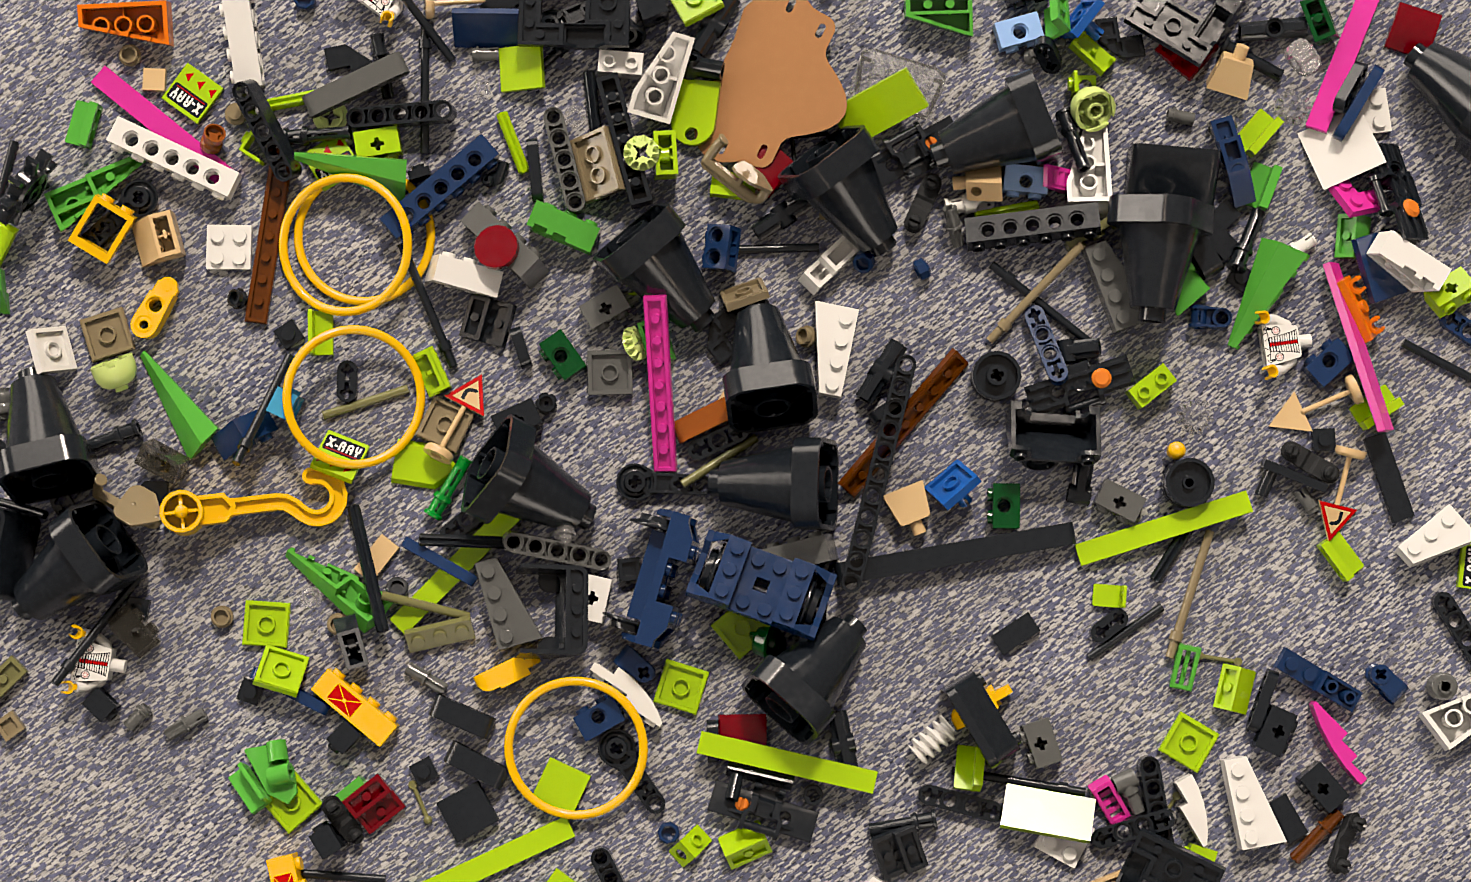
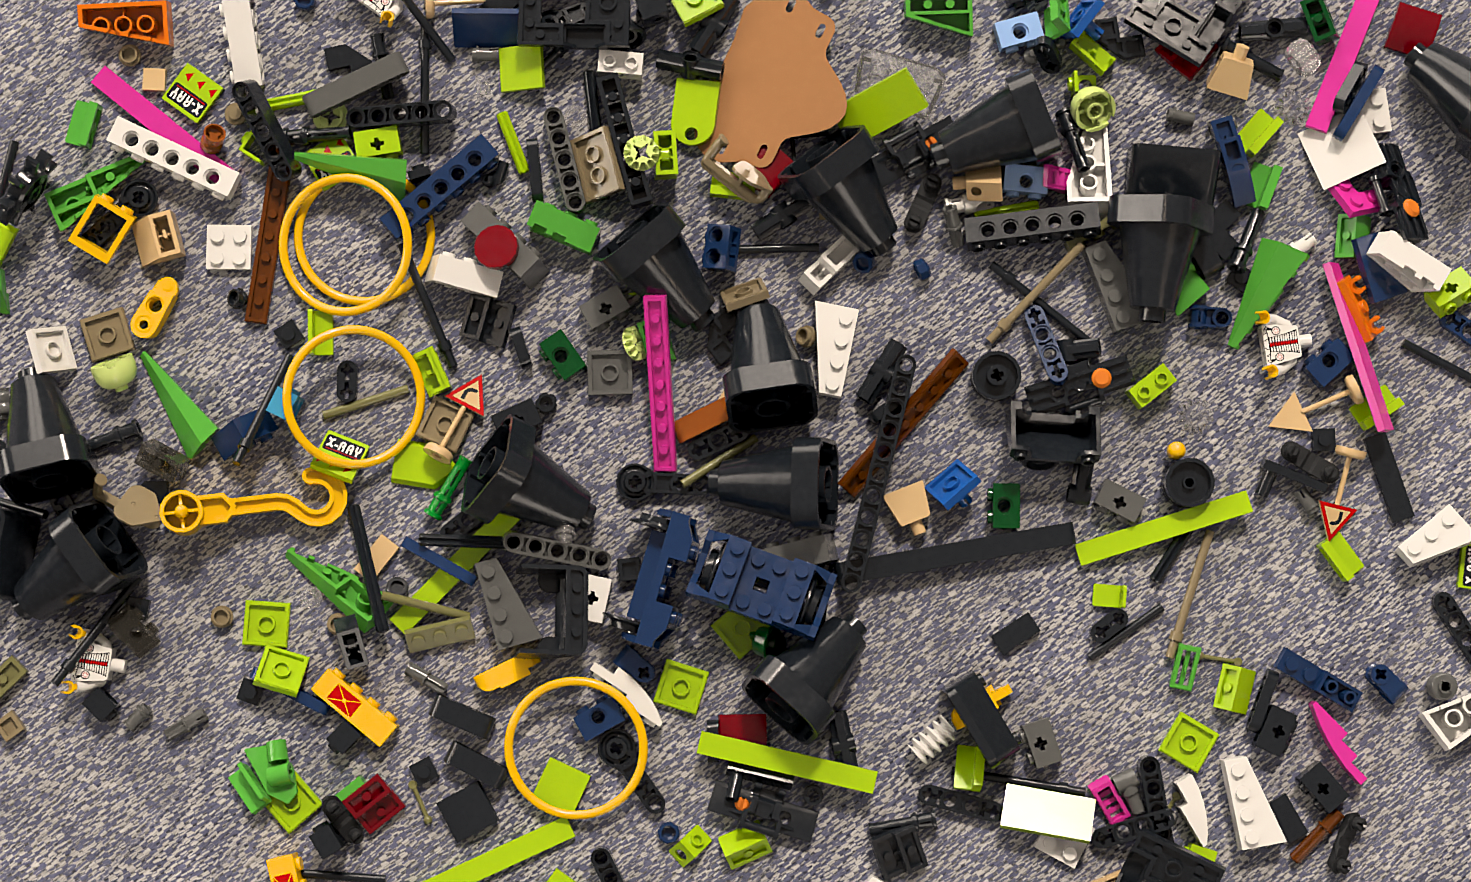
(660, 85): white wedge -> none

